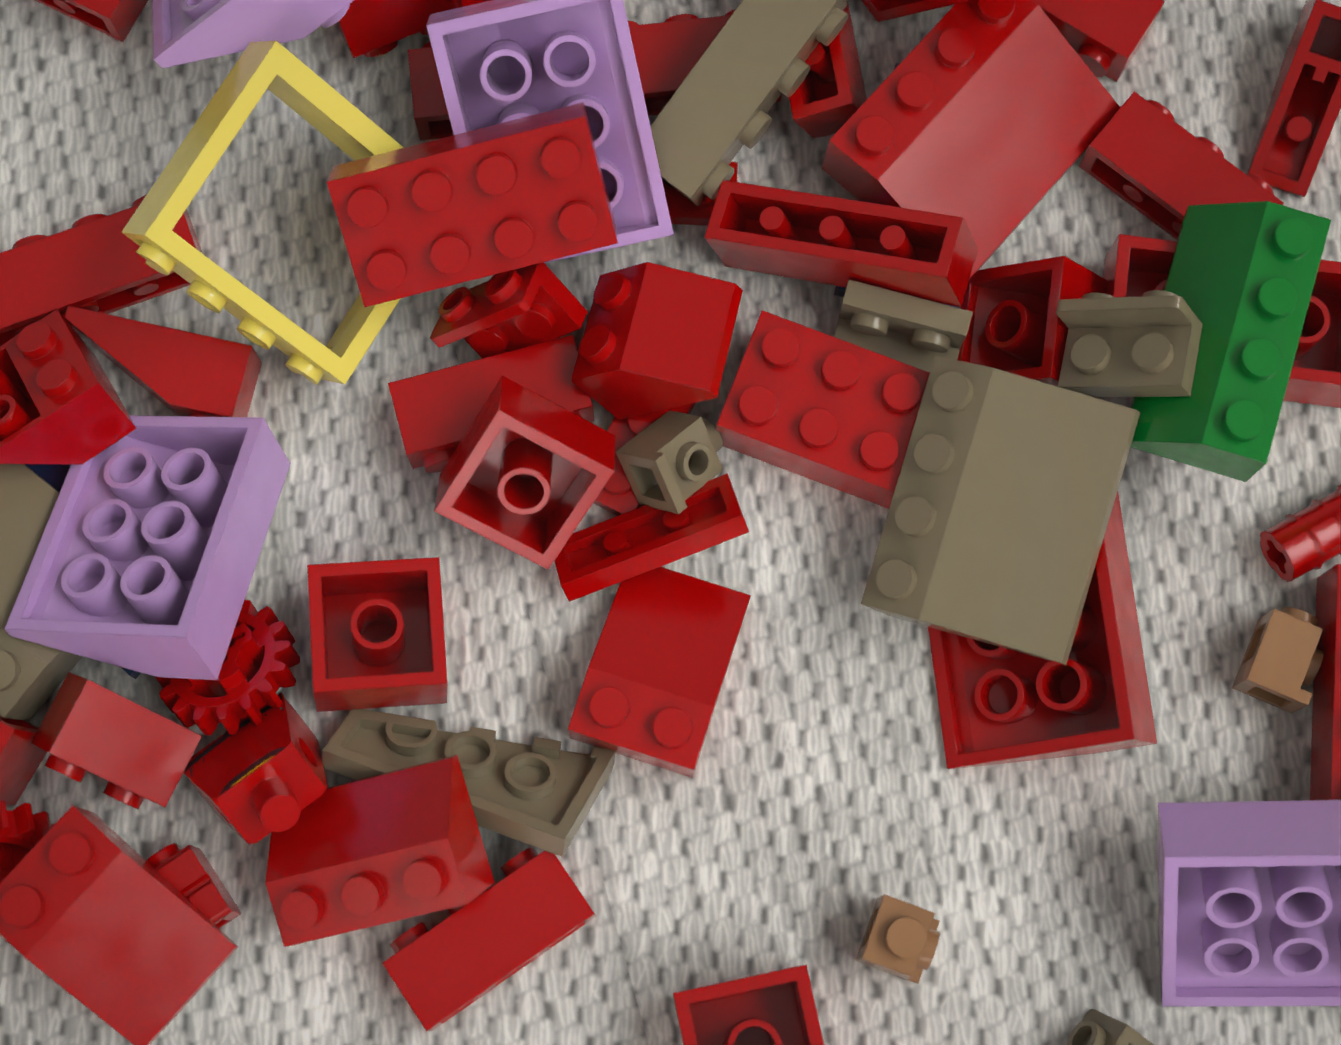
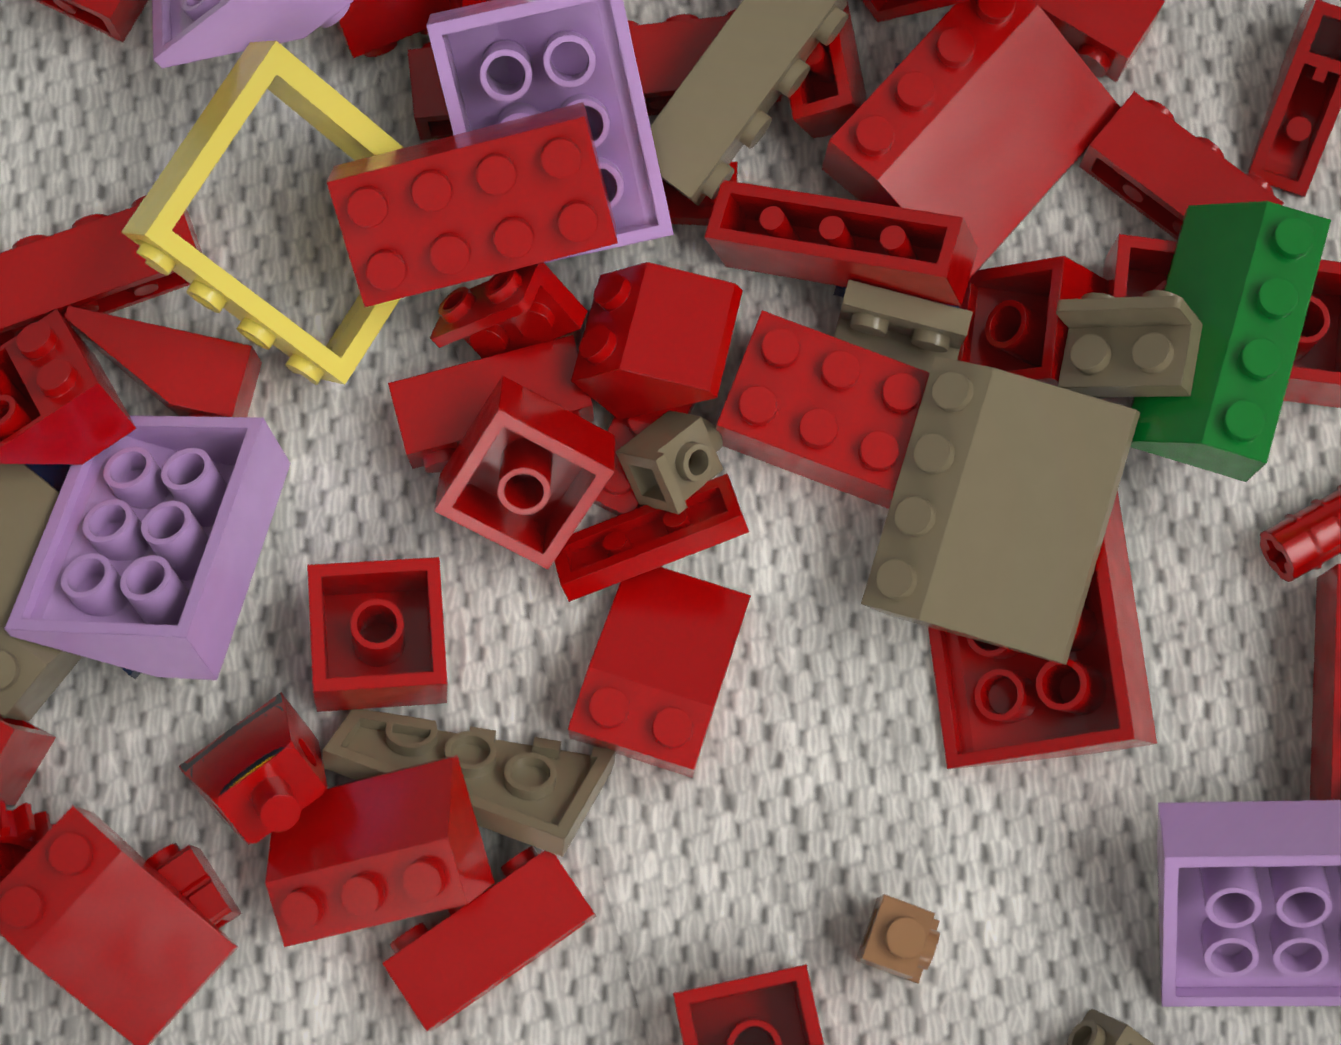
(115, 740): red brick -> none
(248, 678): red gear -> none
(1281, 659): medium nougat brick -> none

